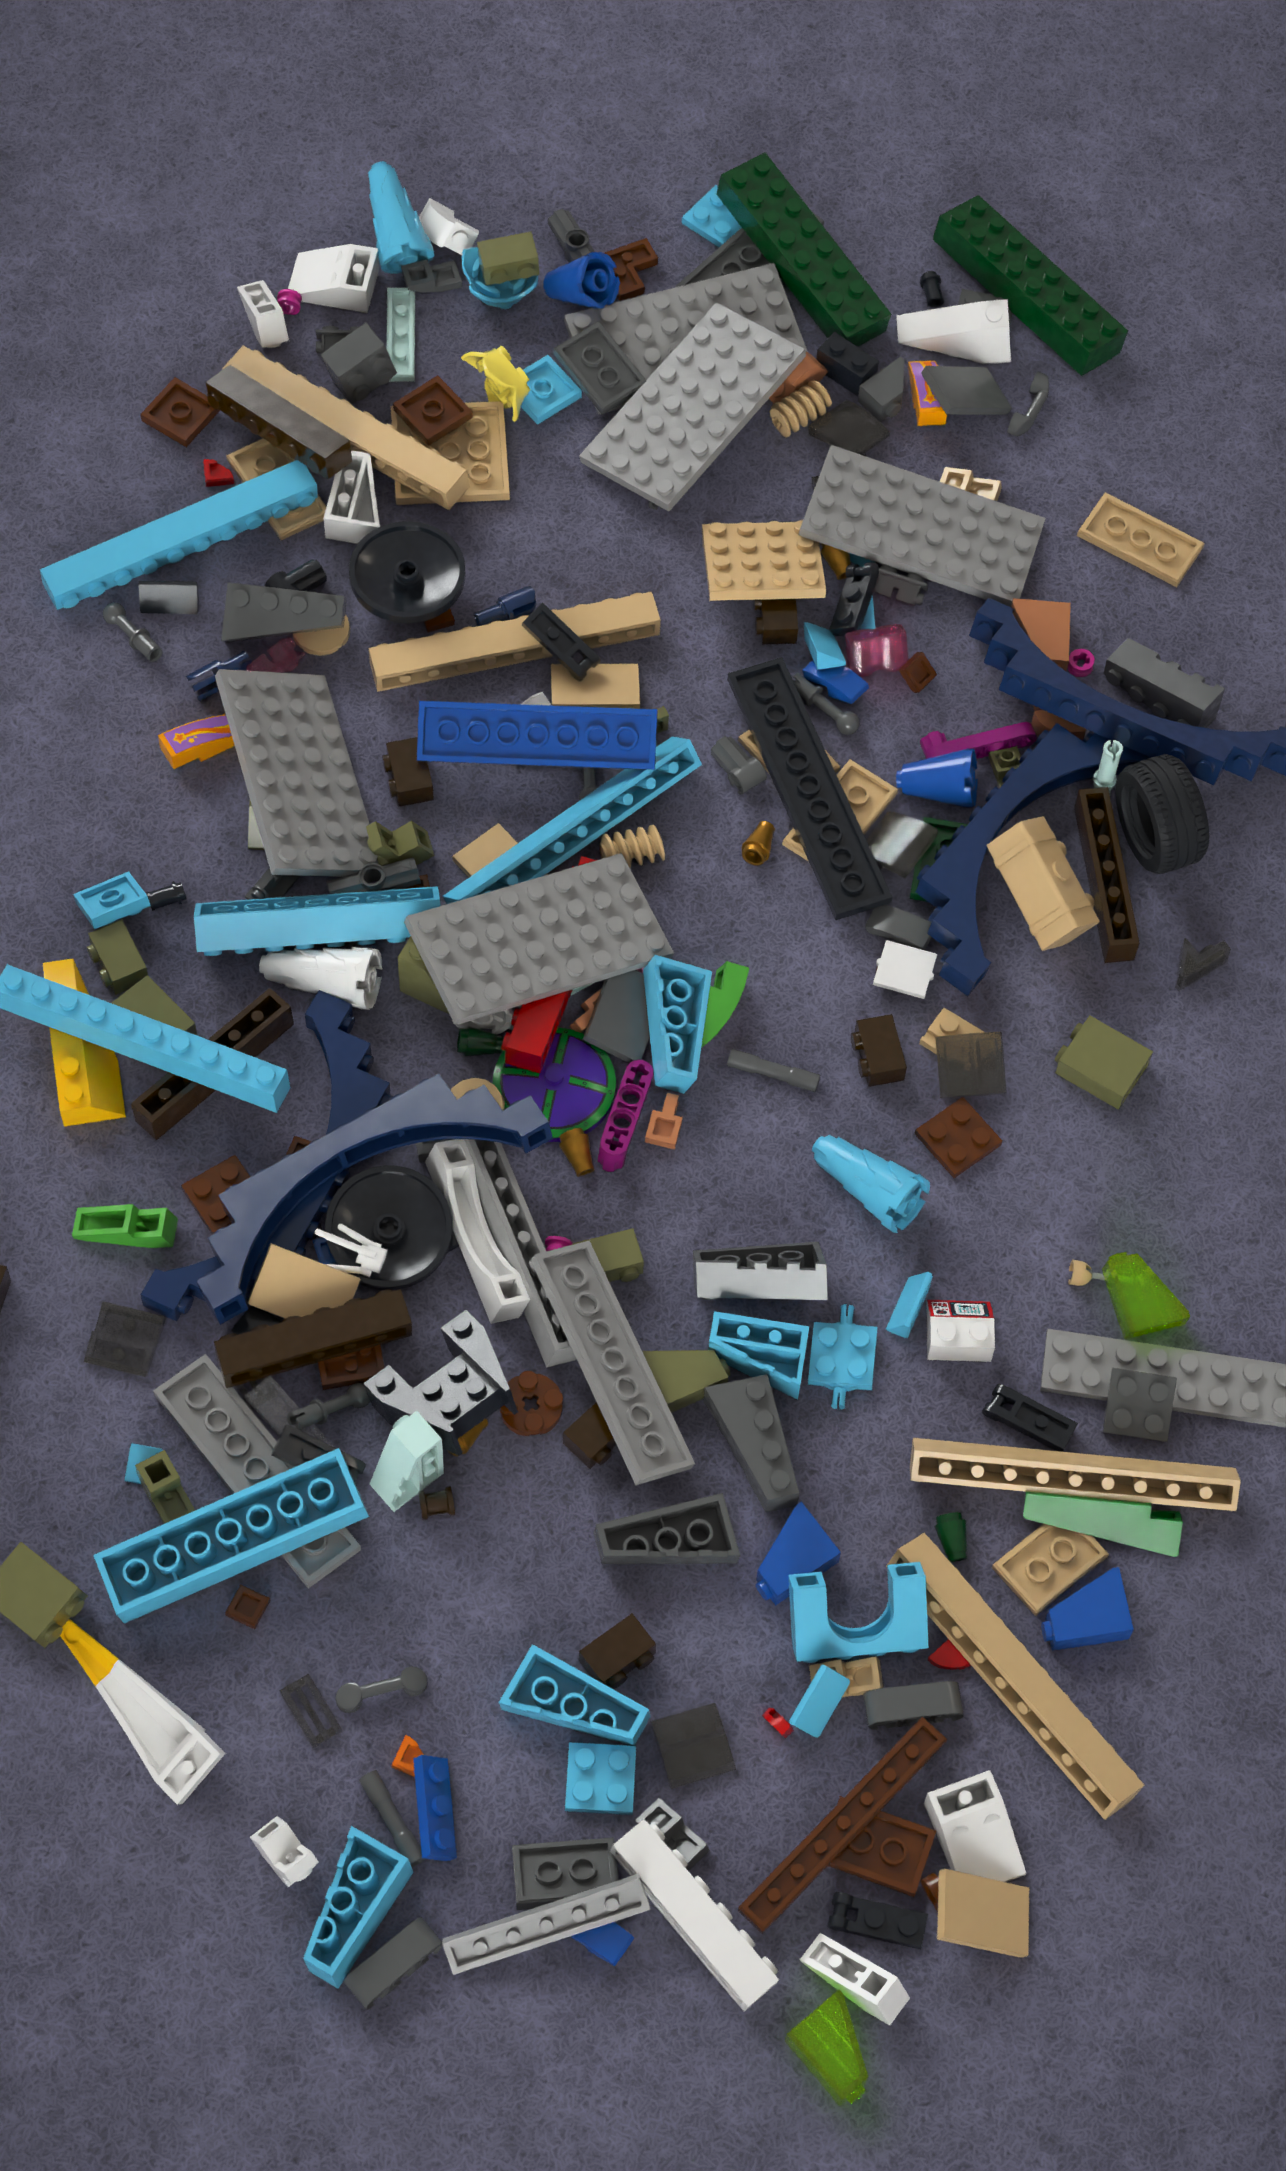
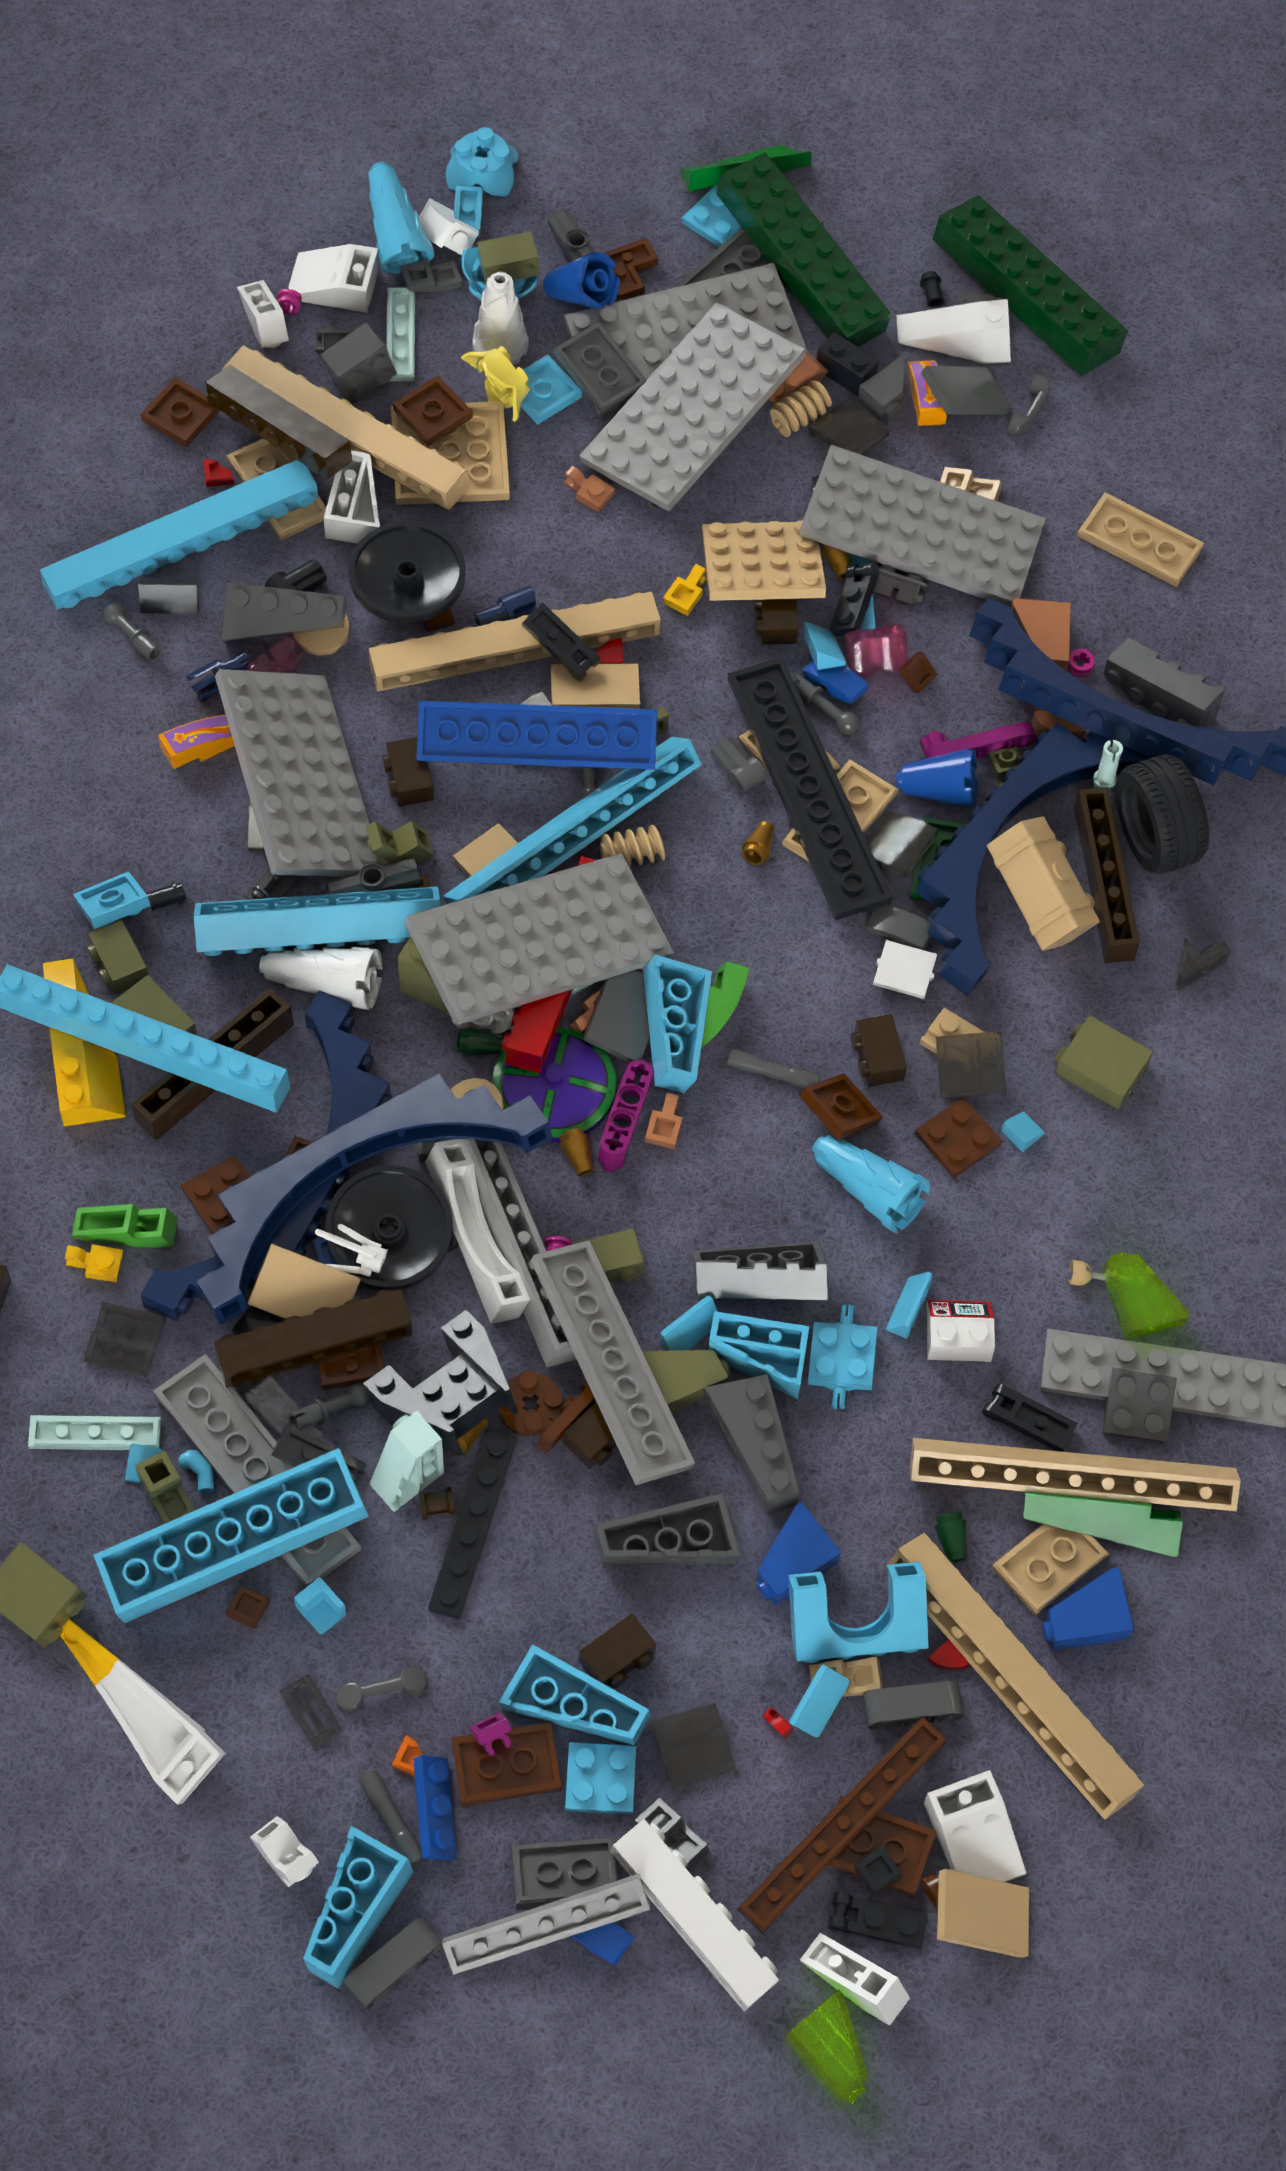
(93, 1432): none -> light aqua tile
(100, 1263): none -> yellow plate
(197, 1463): none -> medium azure arm
(320, 1606): none -> medium azure panel
(469, 205): none -> medium azure plate
(472, 1524): none -> black plate
(482, 160): none -> medium azure brick
(490, 1729): none -> magenta tile
(500, 319): none -> white cone
(510, 1773): none -> reddish brown plate
(571, 1410): none -> reddish brown plate
(590, 491): none -> nougat plate
(611, 652): none -> red tile
(686, 593): none -> yellow plate
(689, 1327): none -> medium azure slope
(709, 174): none -> green wedge
(841, 1106): none -> reddish brown plate
(878, 1871): none -> black tile
(1022, 1130): none -> medium azure slope

